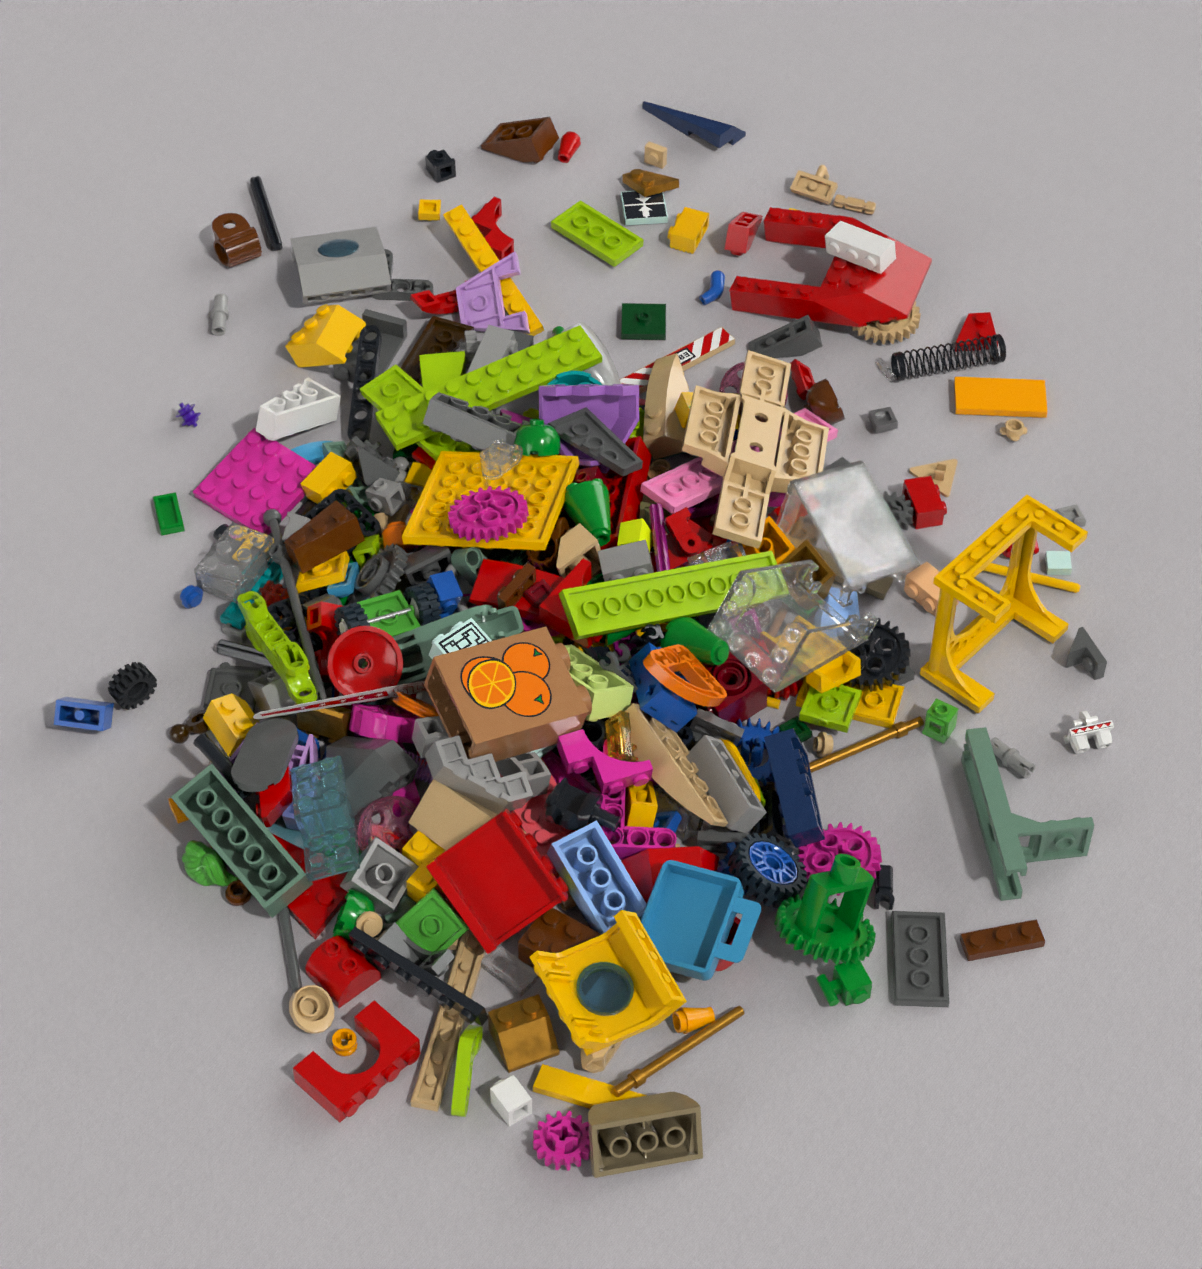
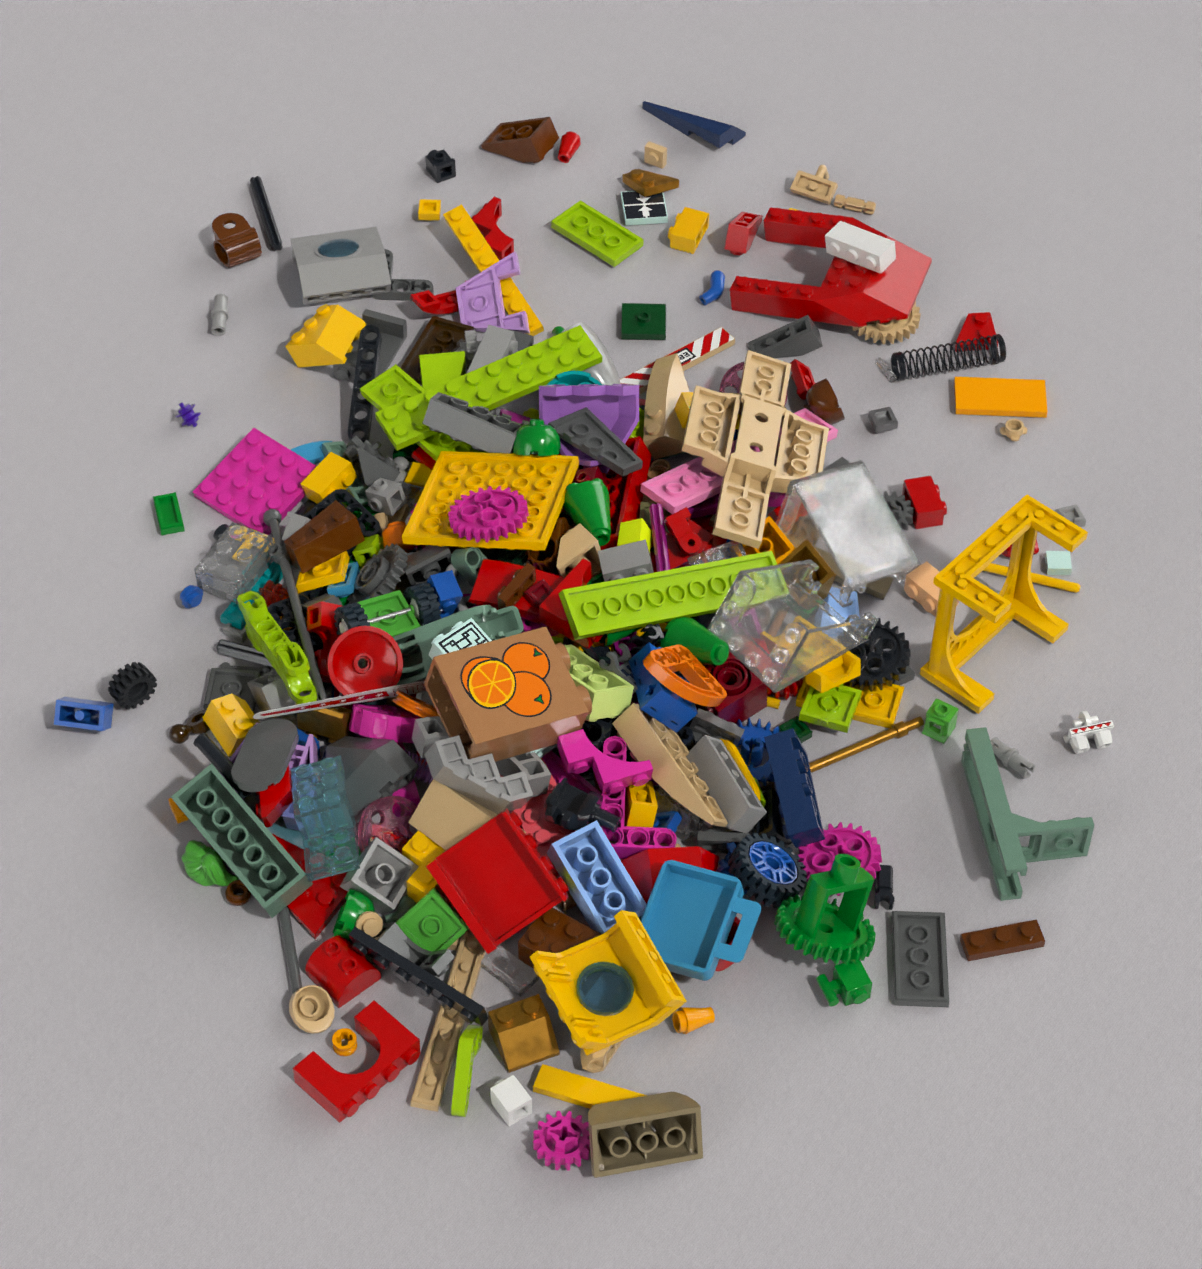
(298, 410): white wedge -> none
(499, 459): clear piece -> none
(618, 737): clear yellow plate -> none
(638, 1076): pearl gold bar -> none
(823, 744): tan plate -> none
(941, 473): tan piece -> none
(1086, 652): dark grey slope -> none

